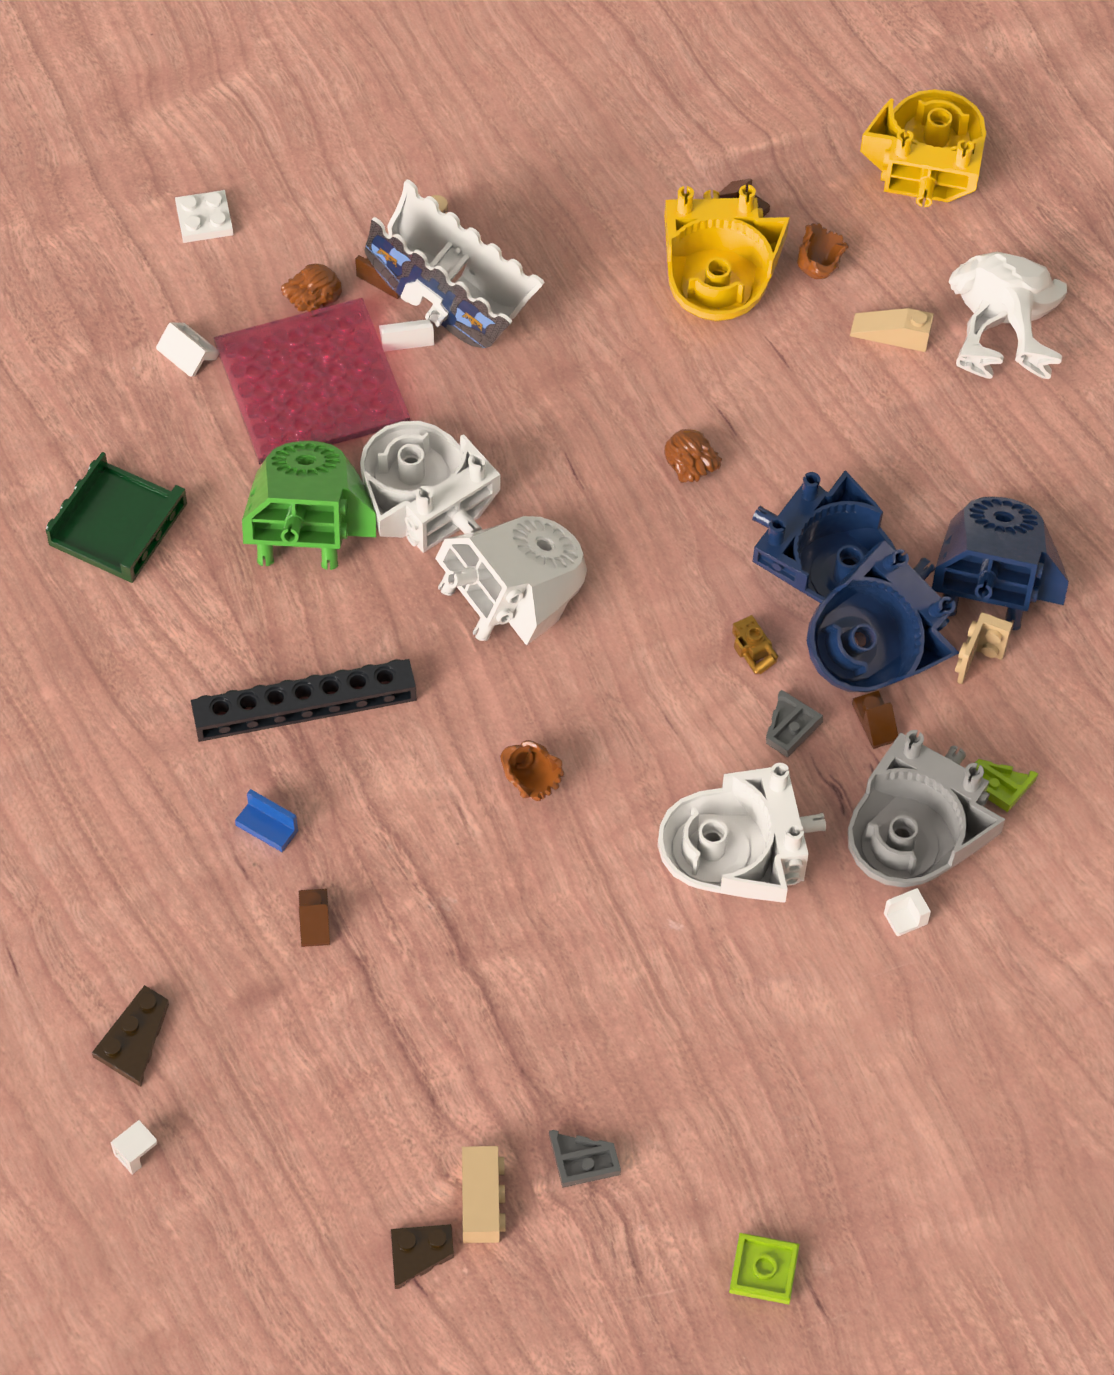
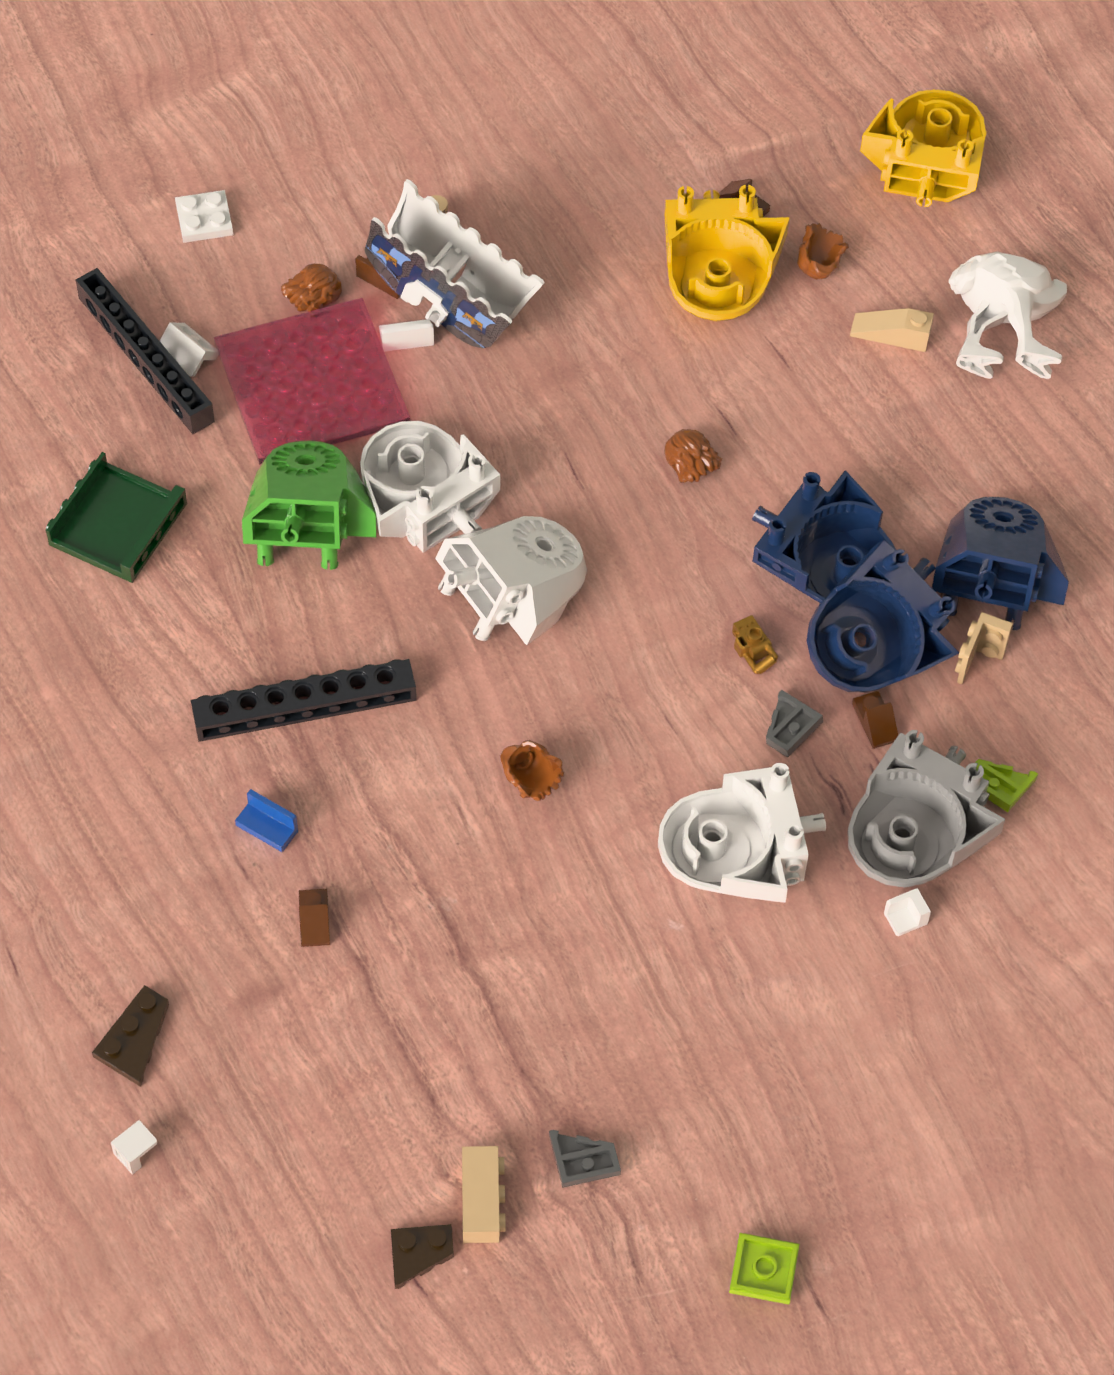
(145, 351): none -> black brick

